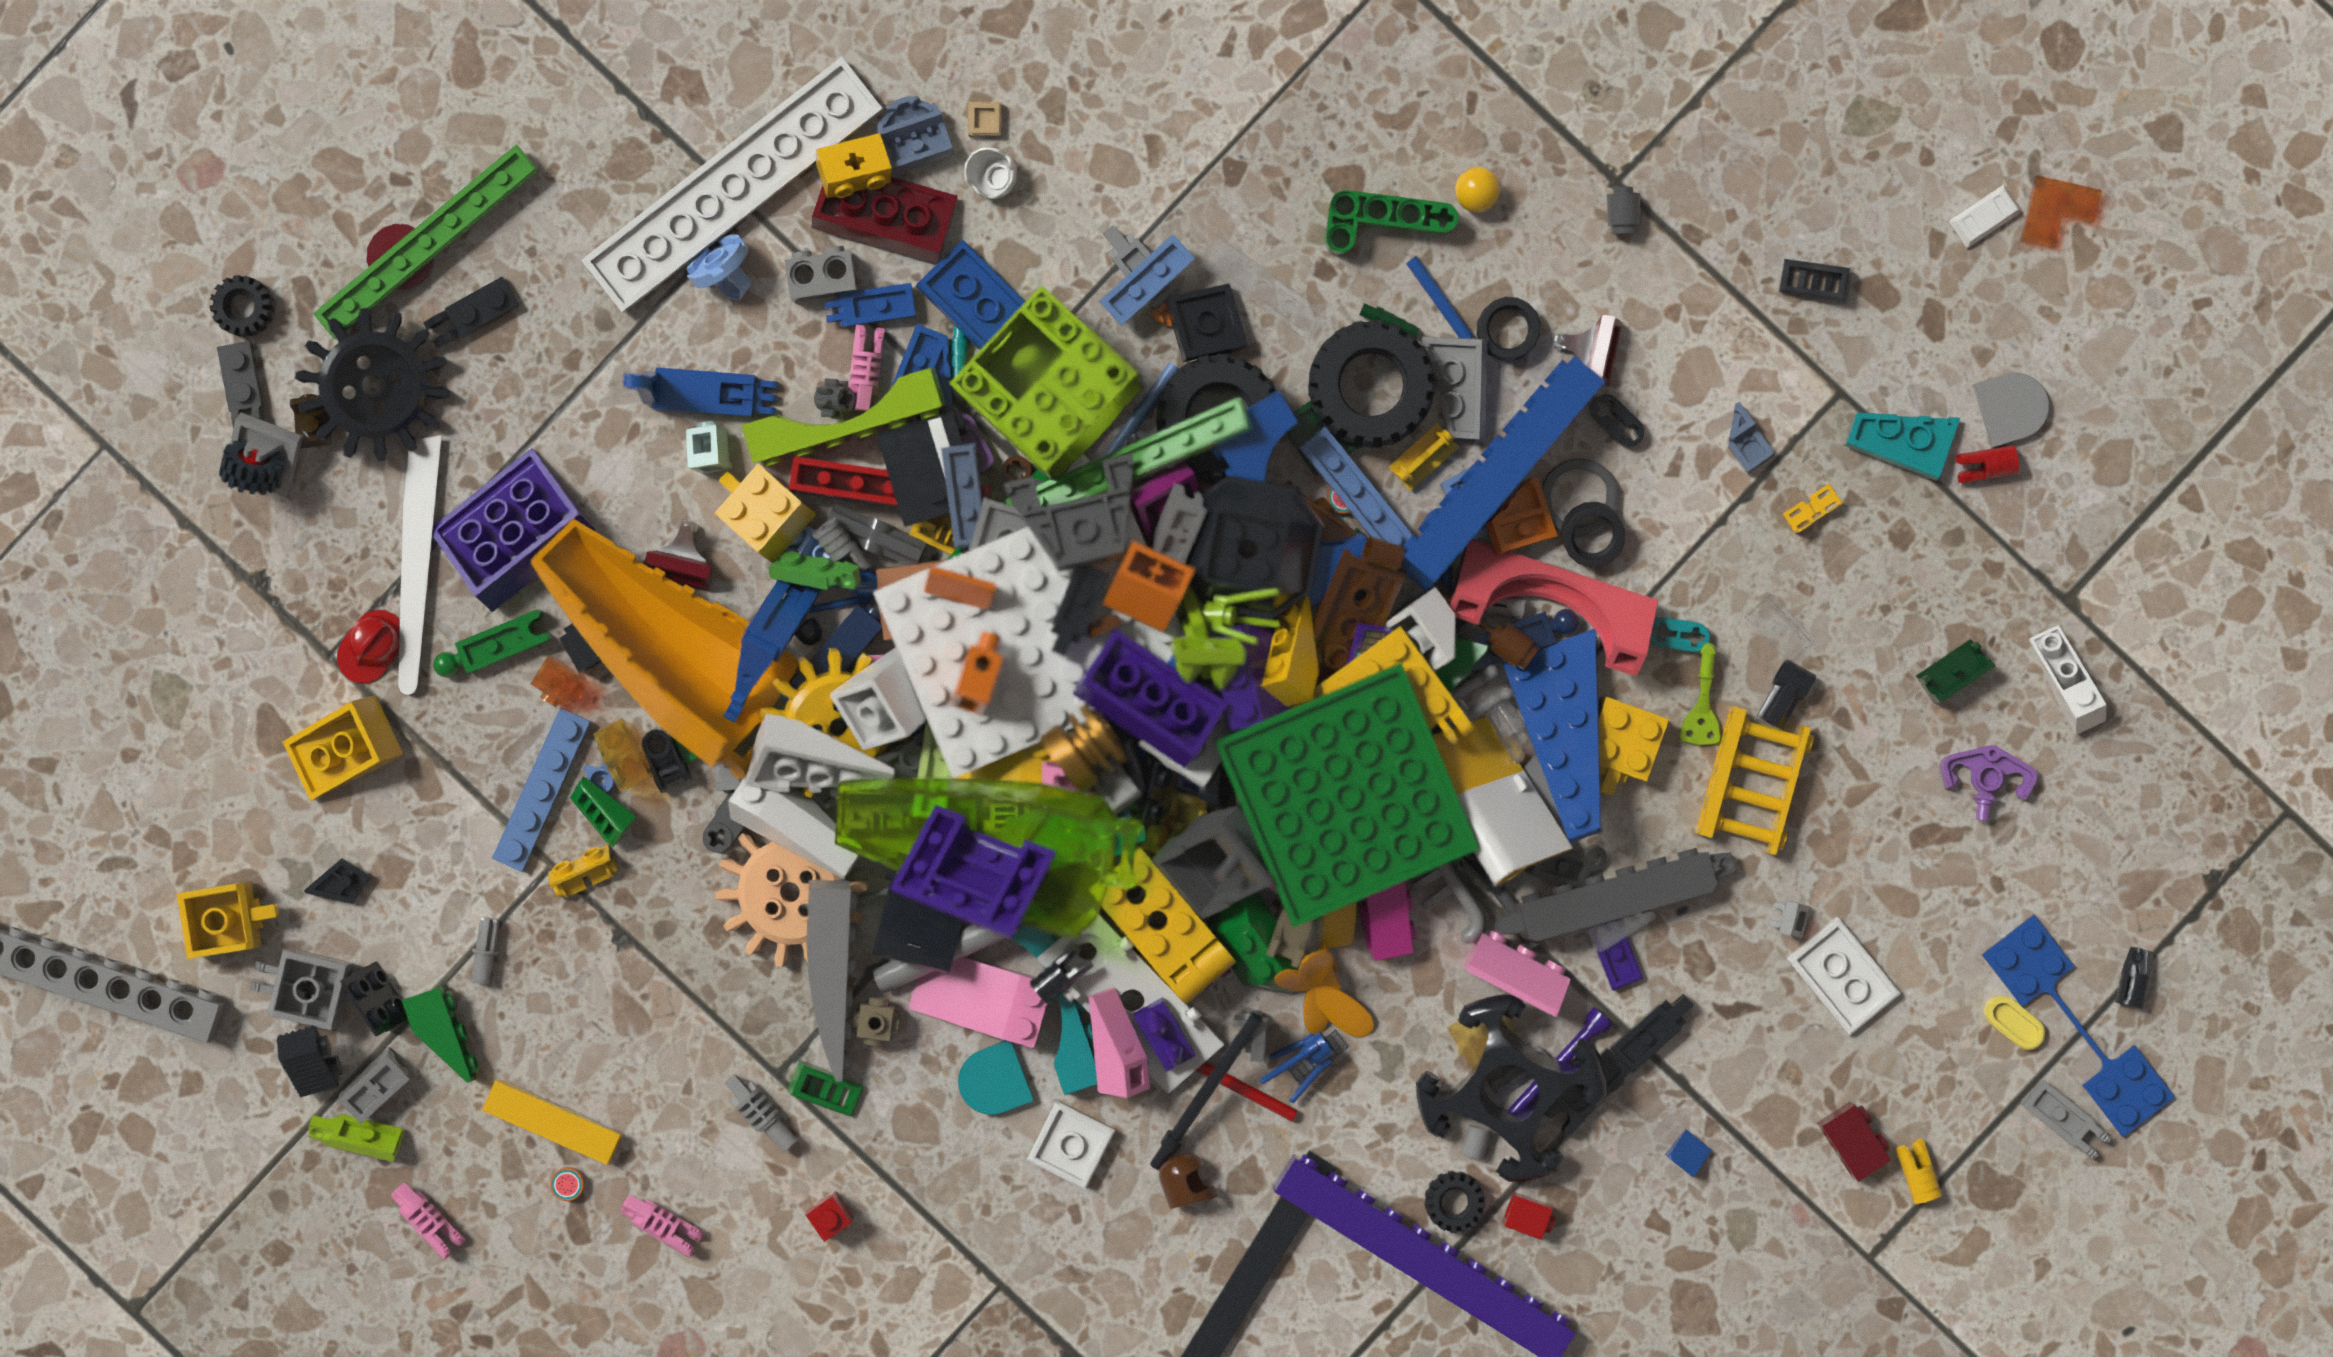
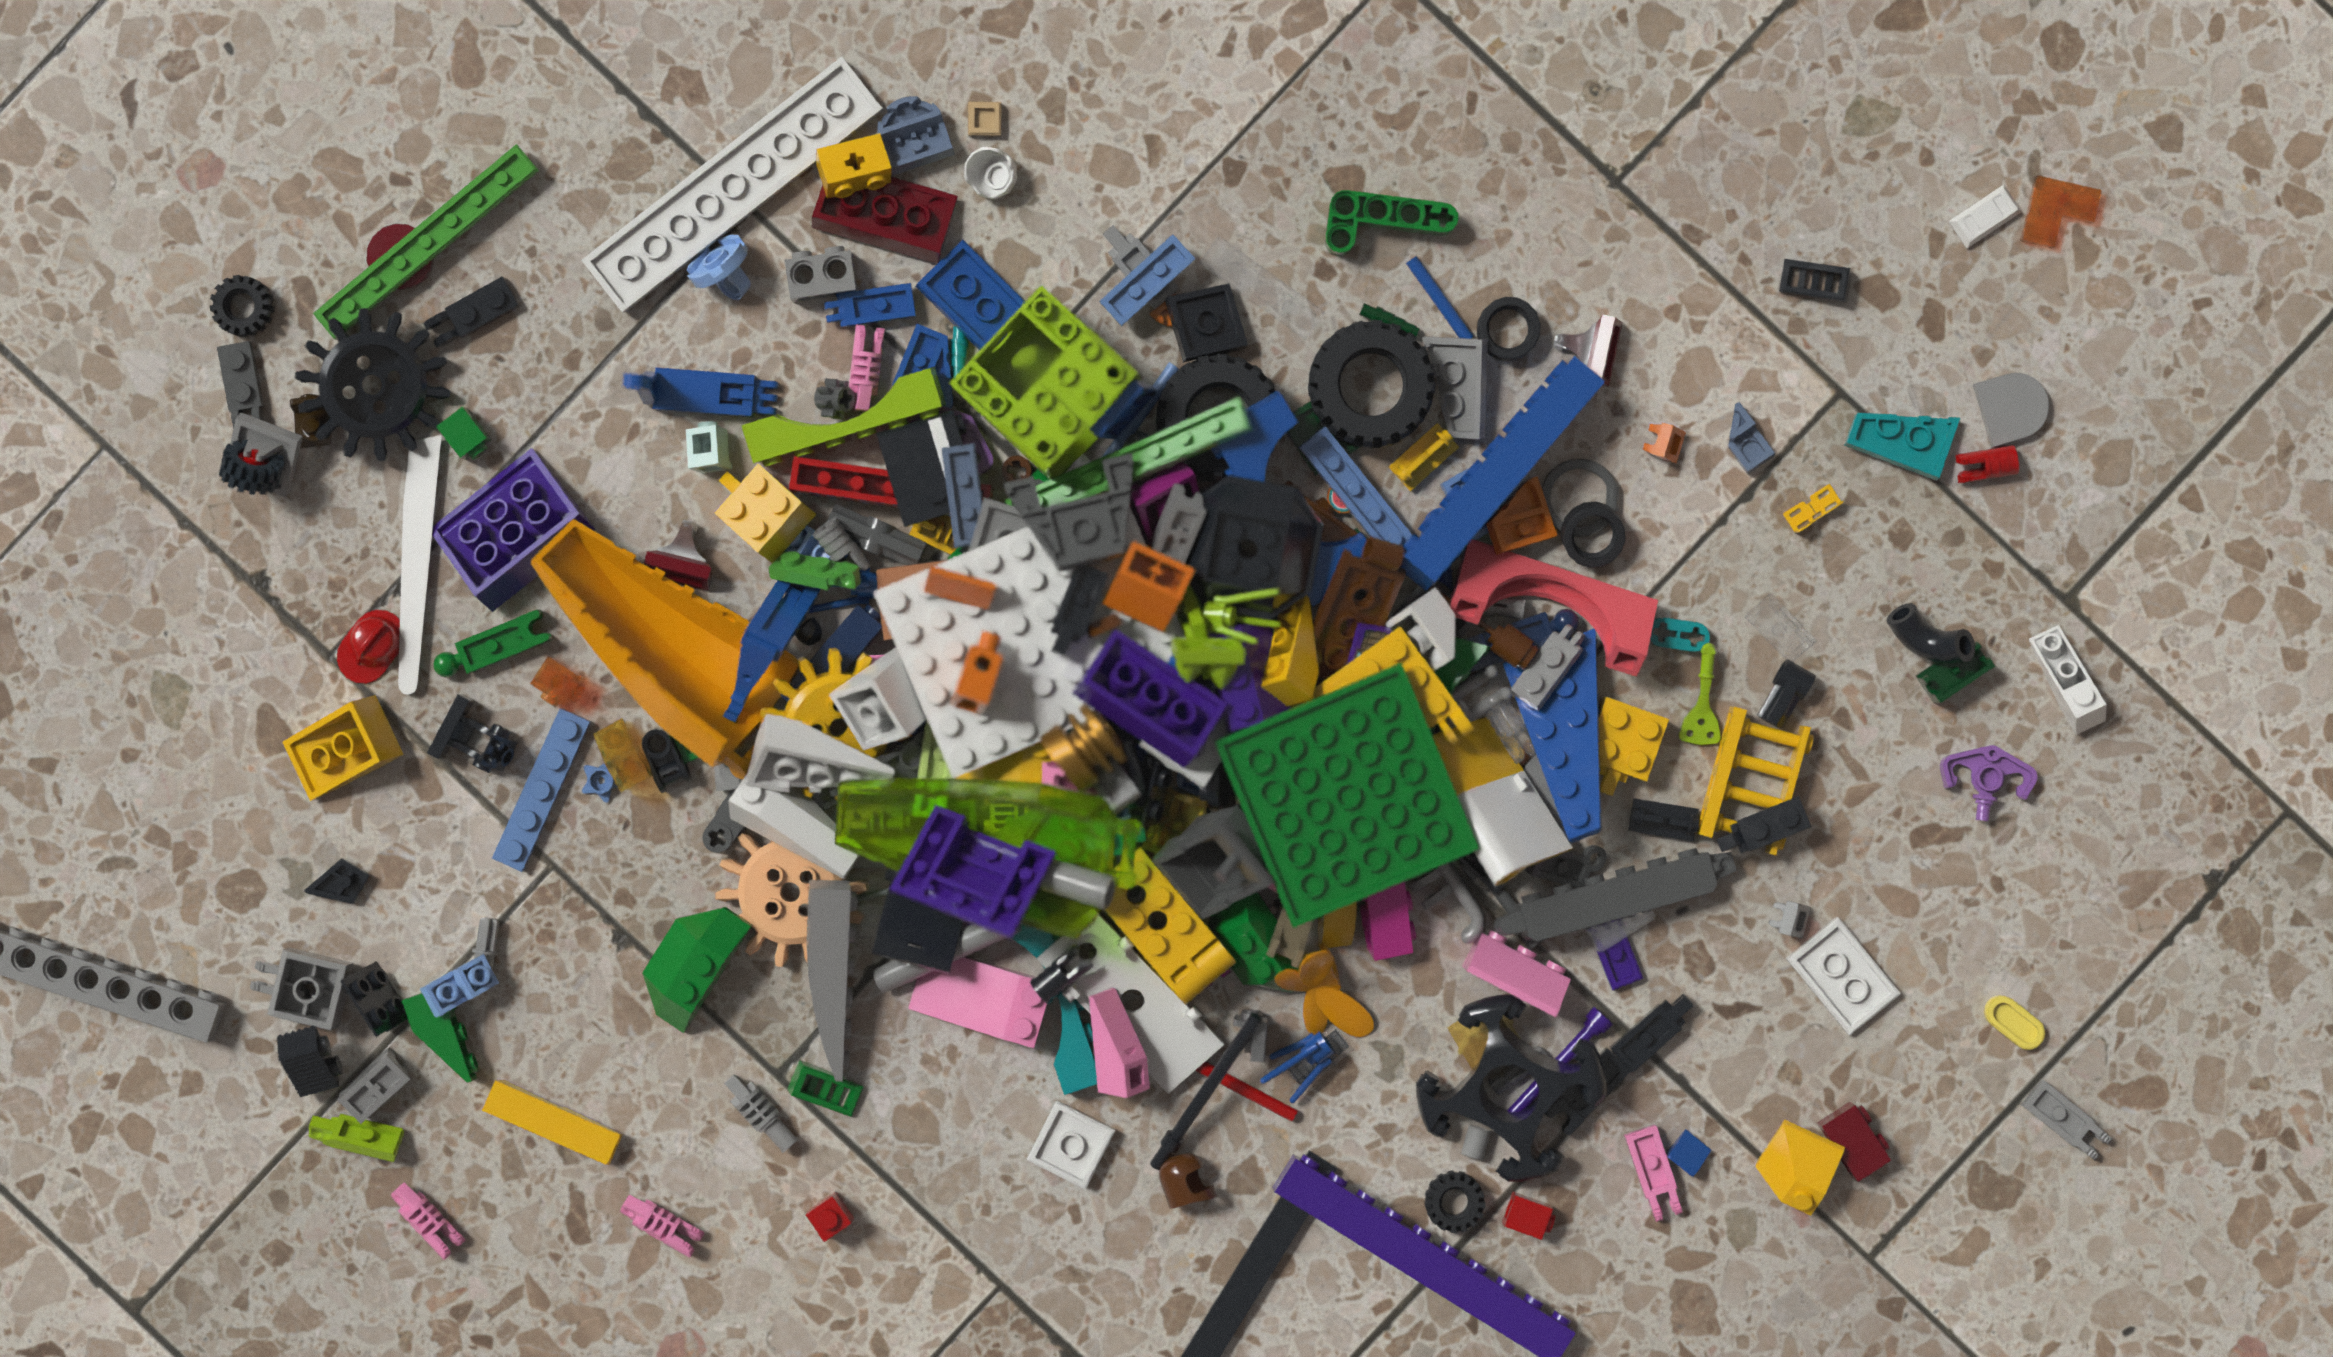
(222, 919): yellow hinge -> none
(457, 731): none -> black tile
(459, 985): none -> light blue slope
(464, 434): none -> green brick
(567, 1184): tile -> none
(568, 876): yellow hinge -> none
(579, 650): black brick -> none
(602, 811): green slope -> none
(692, 963): none -> green wedge
(885, 1012): dark tan brick -> none
(994, 1080): teal tile -> none
(1079, 884): none -> light grey pin
(1123, 410): none -> blue tile
(1164, 1034): dark purple tile -> none
(1477, 189): yellow piece -> none
(1548, 667): none -> light grey hinge
(1622, 415): black beam -> none
(1623, 210): dark grey brick -> none
(1653, 1168): none -> bright pink hinge
(1663, 819): none -> black hinge
(1668, 442): none -> orange tile
(1766, 826): none -> black hinge
(1799, 1166): none -> yellow slope
(1919, 1178): yellow hinge -> none
(1927, 640): none -> black cylinder
(2125, 1086): blue hinge -> none
(2135, 978): black hinge -> none

